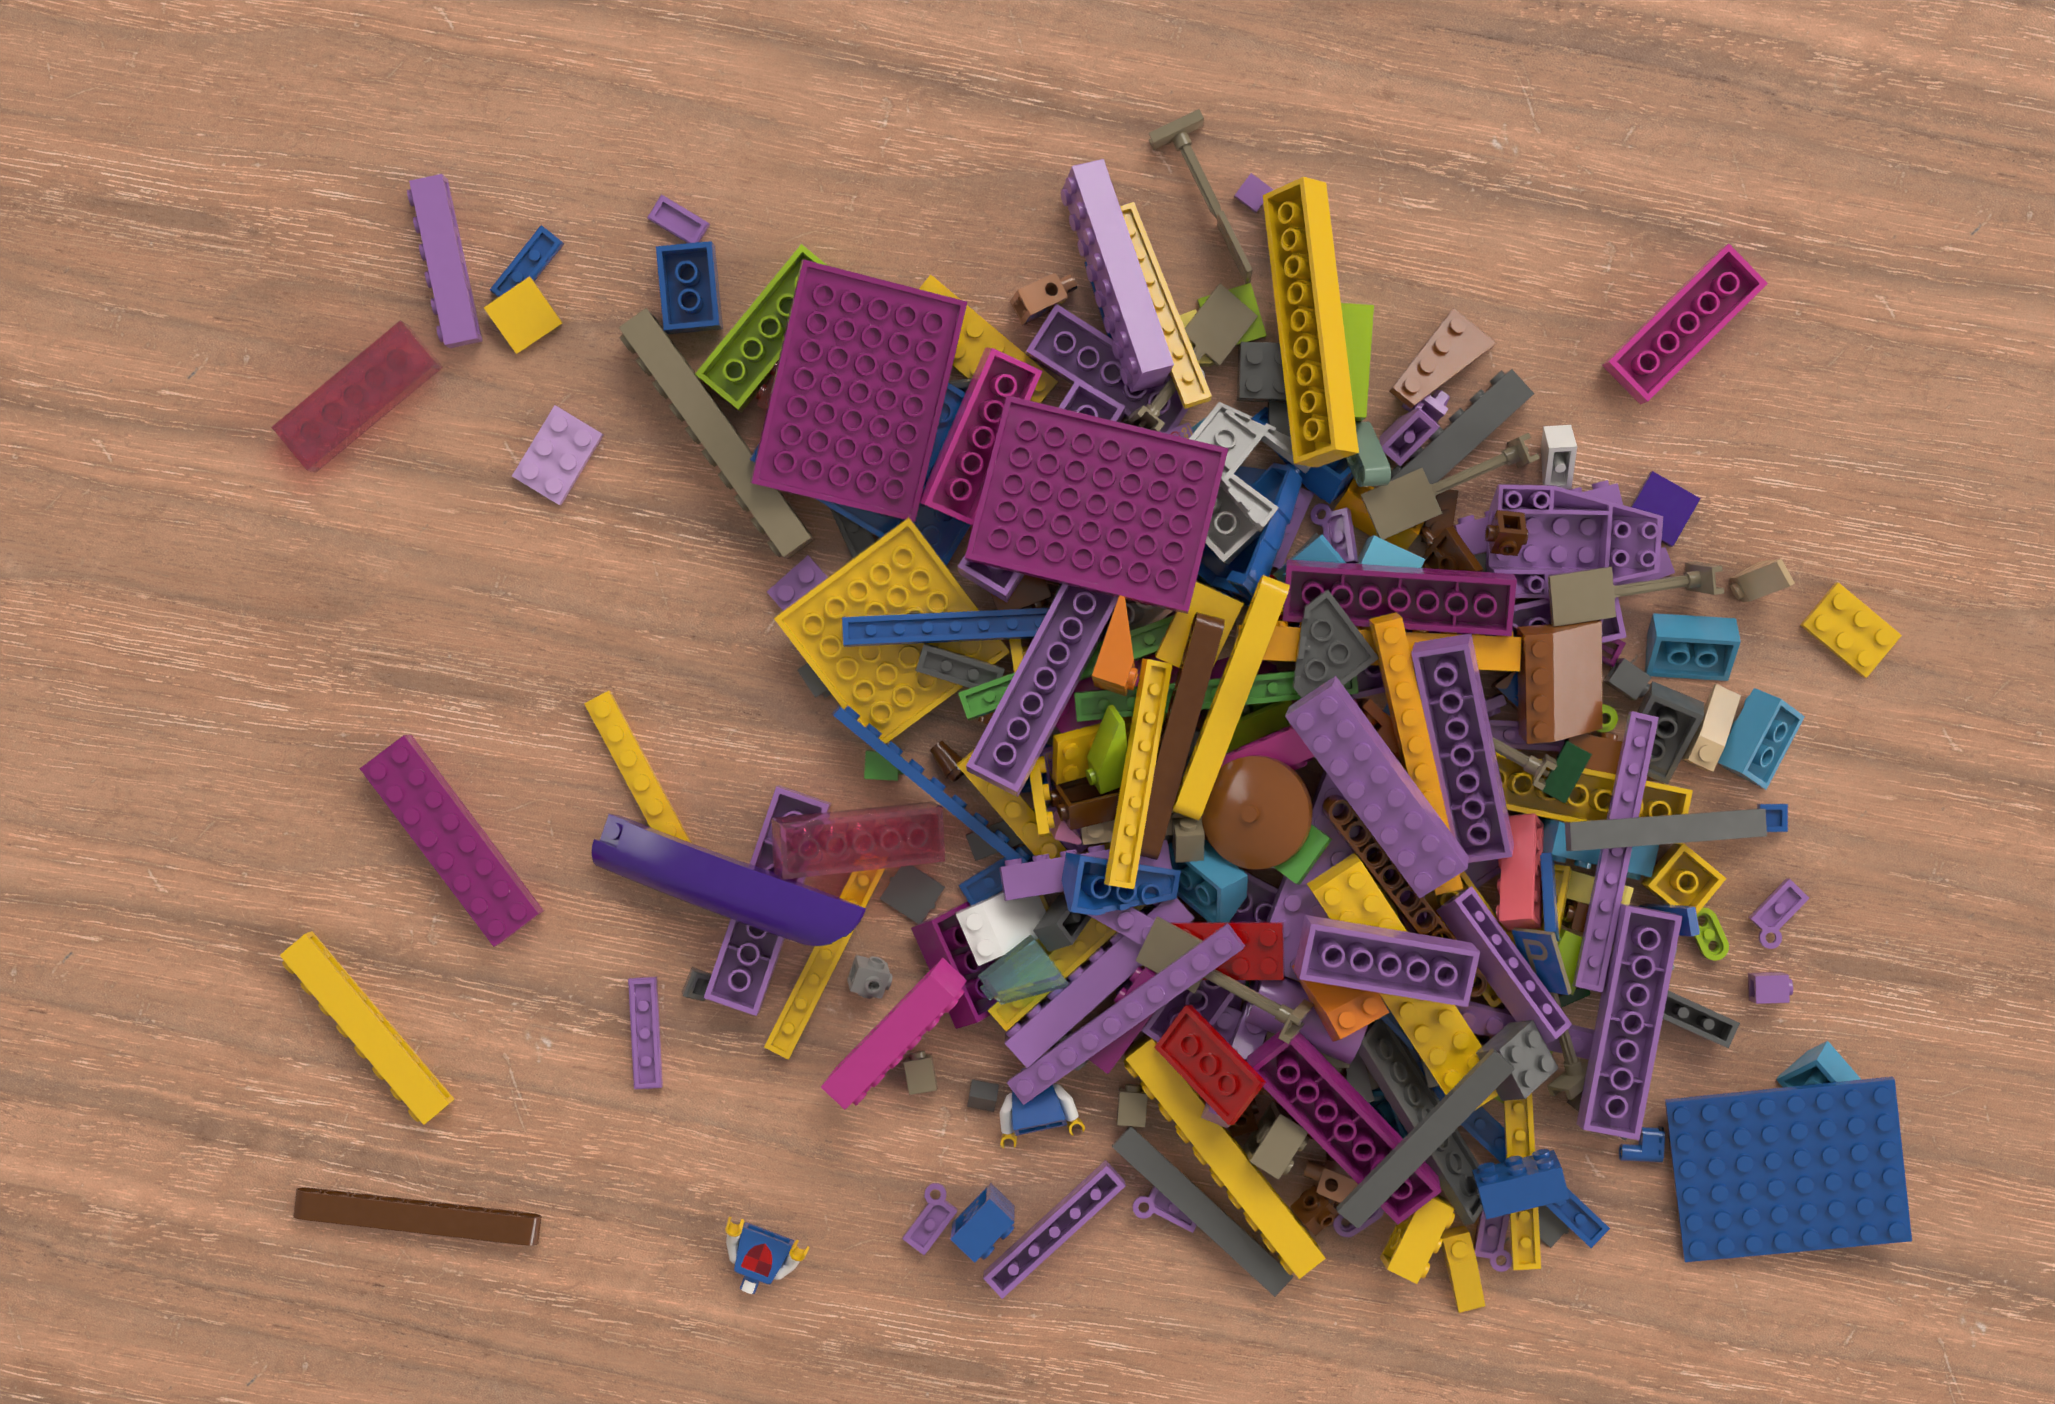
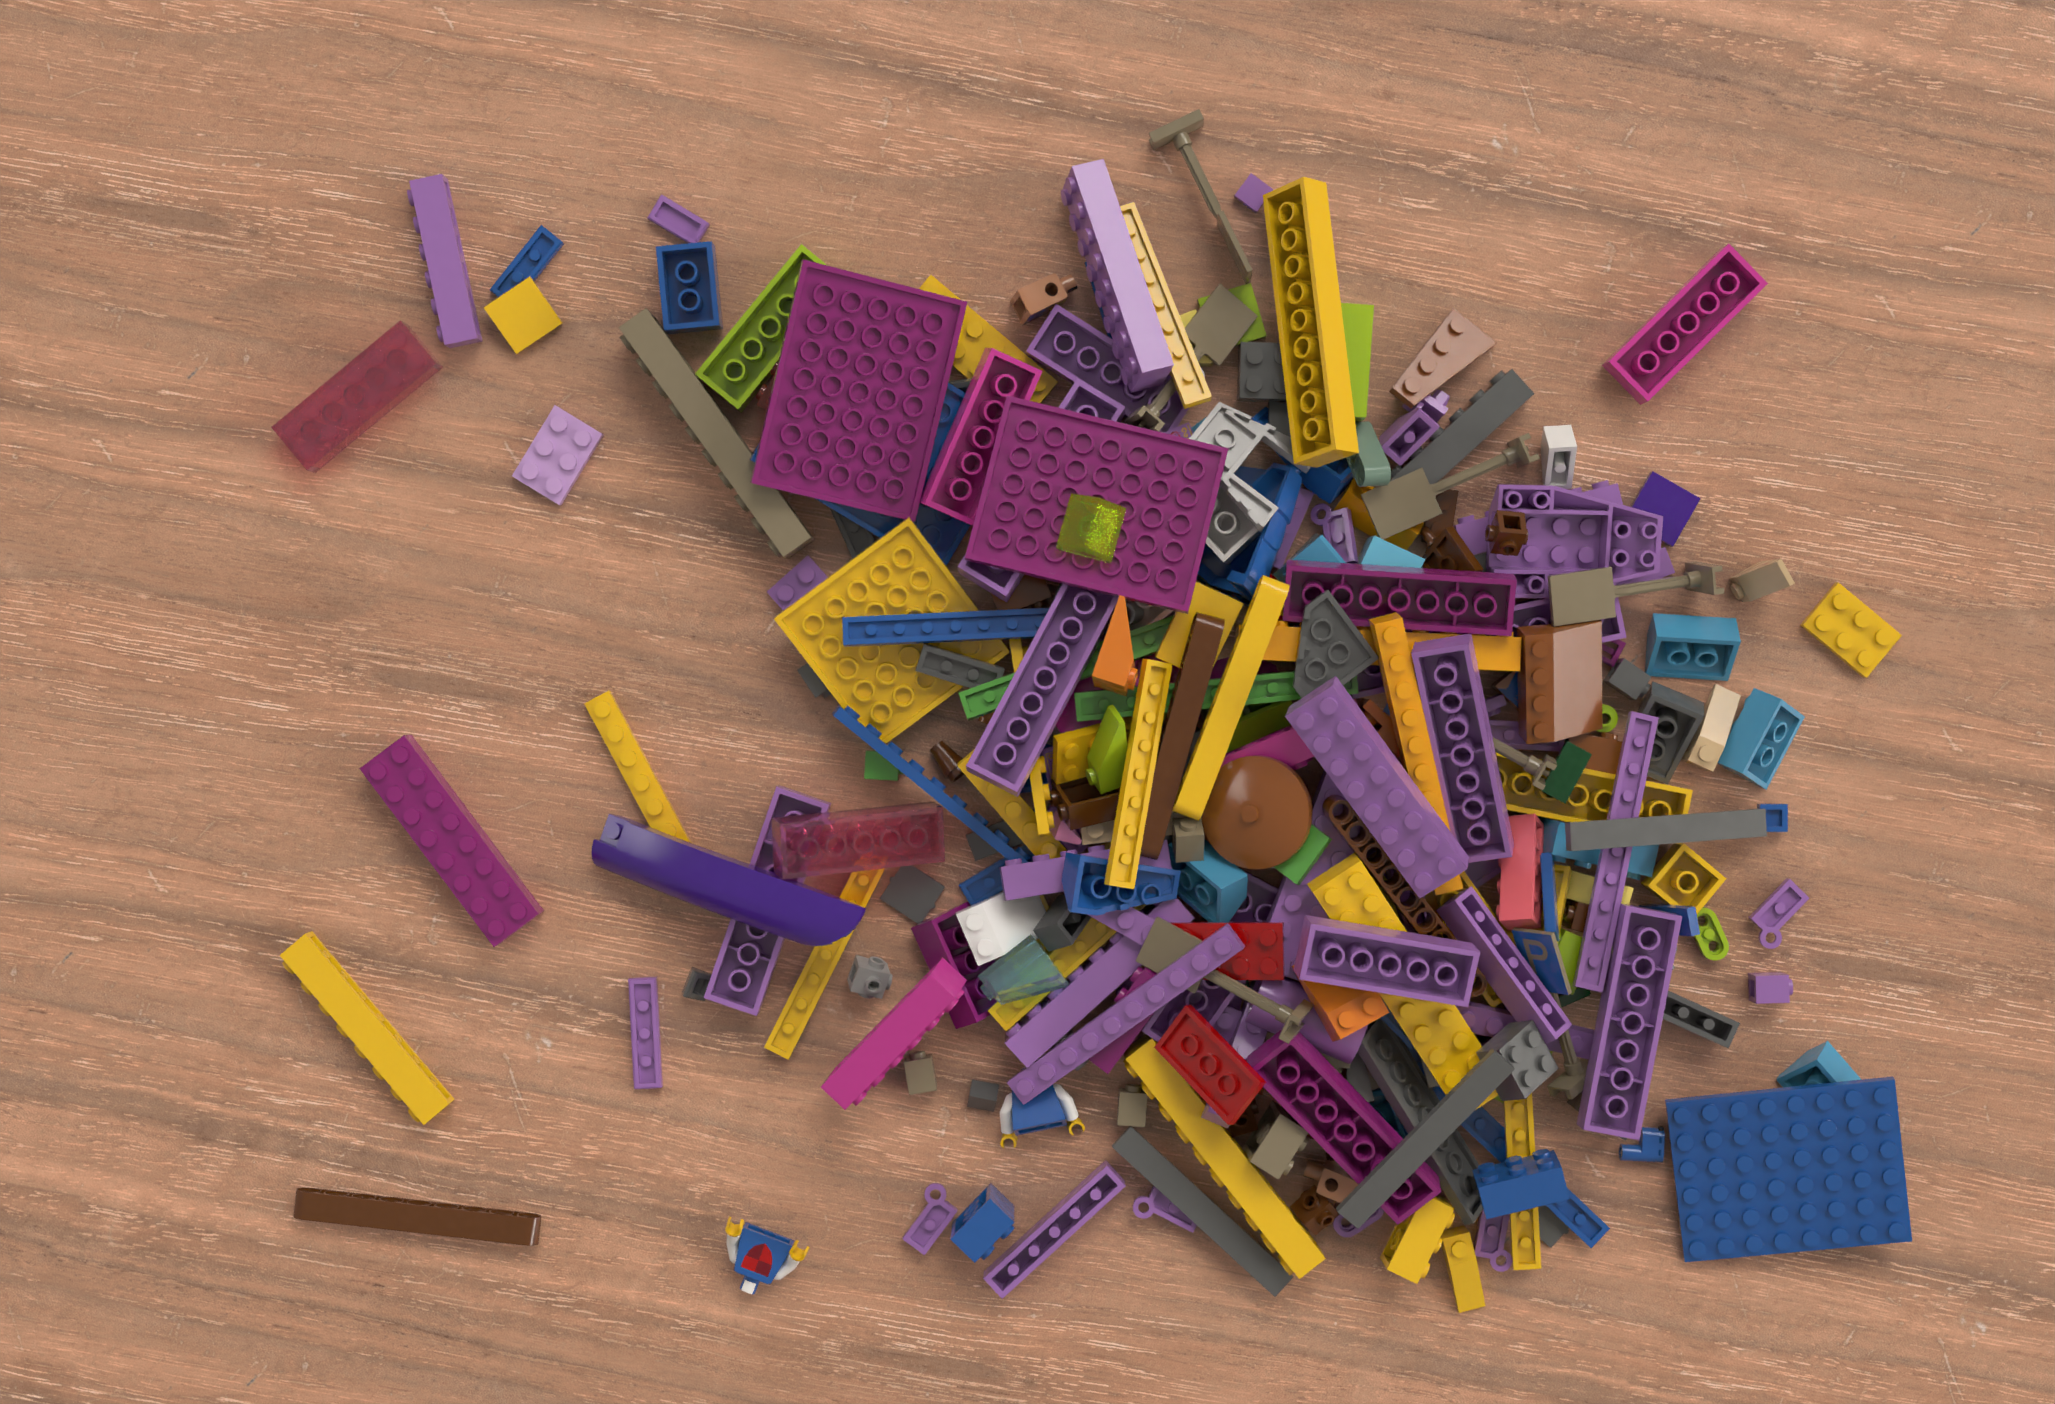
(1091, 527): none -> clear neon green slope

